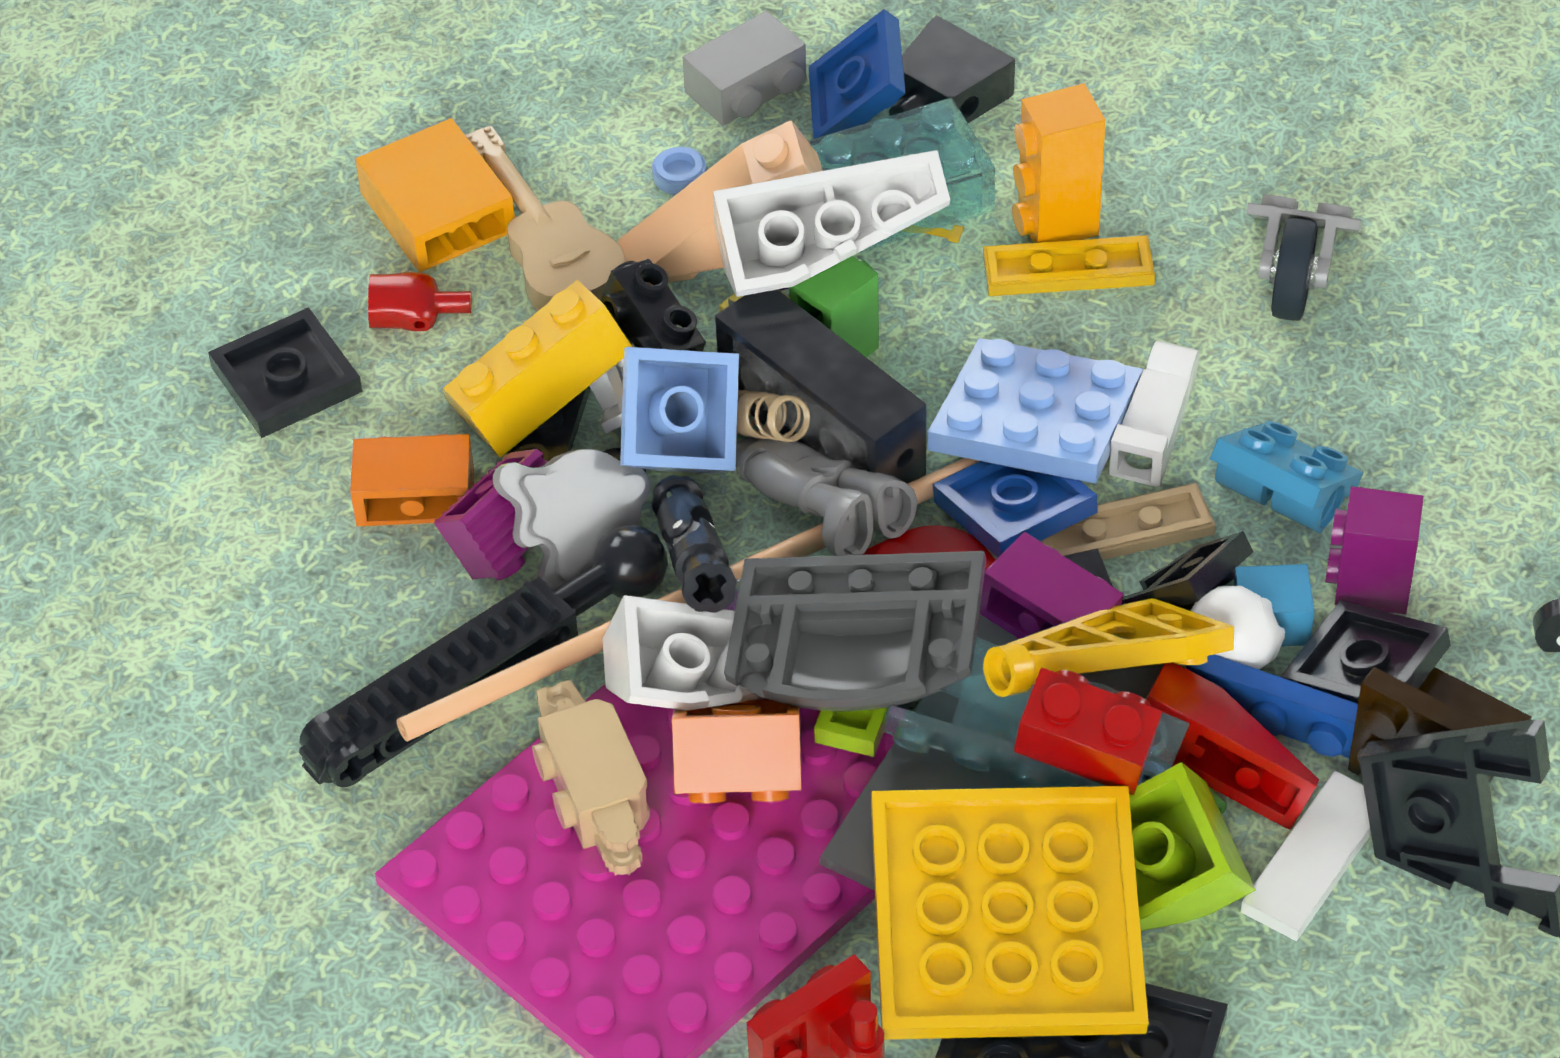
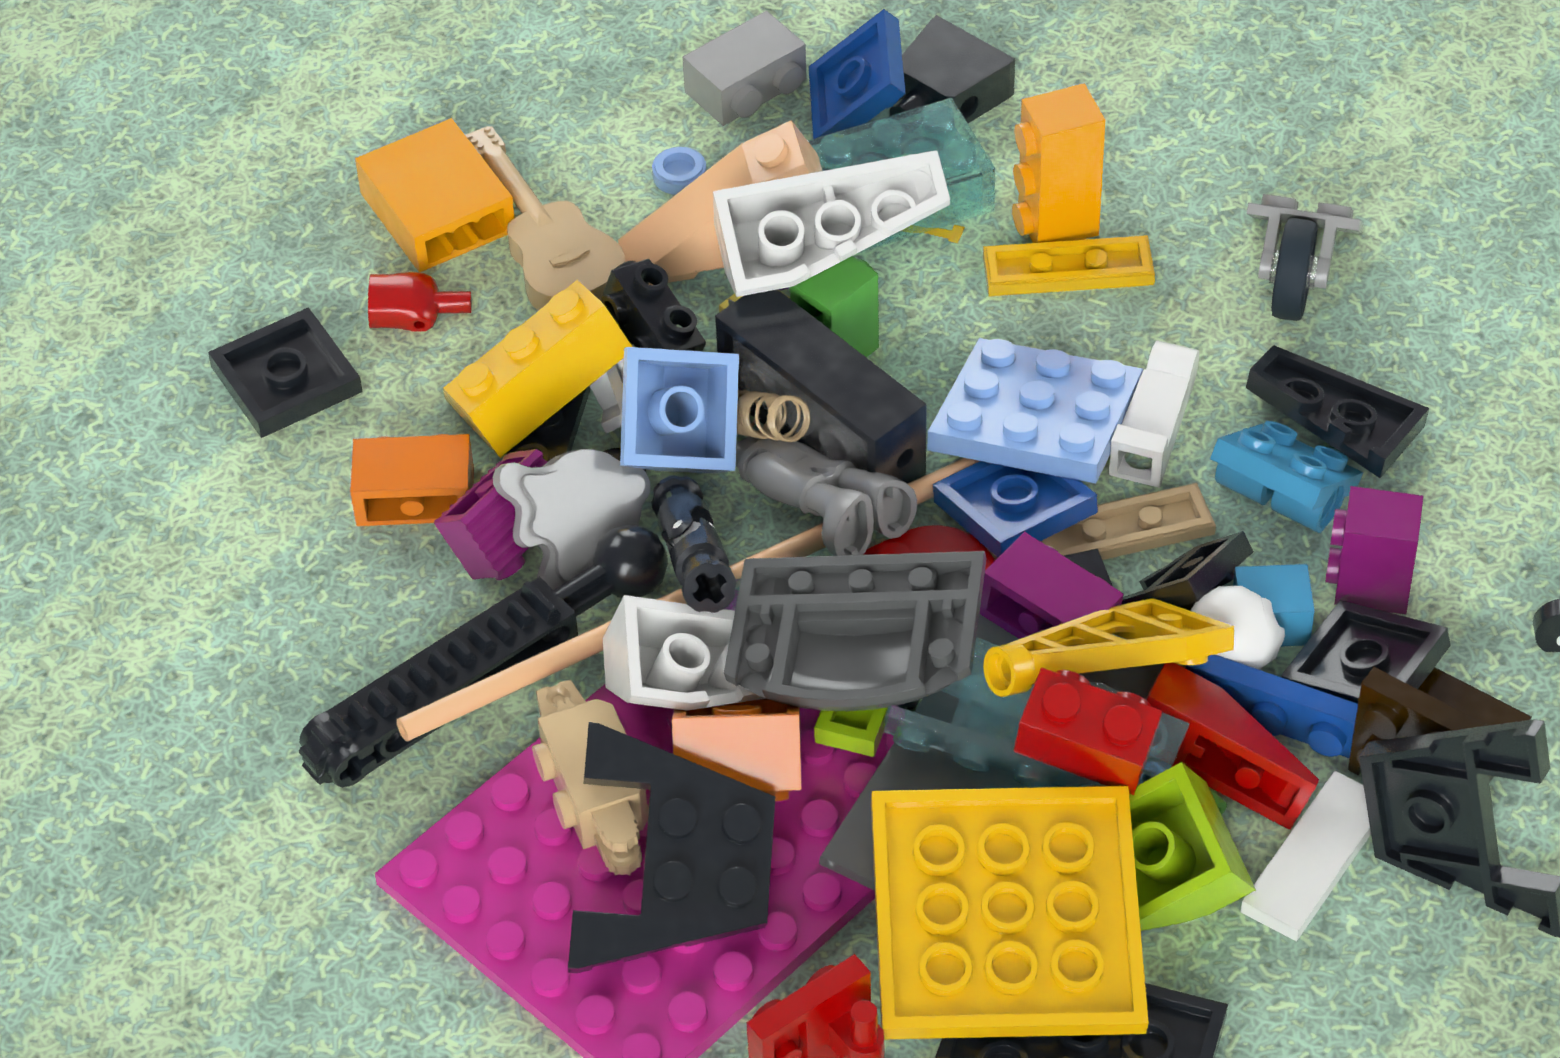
(702, 854): none -> black wing
(1339, 409): none -> black wing

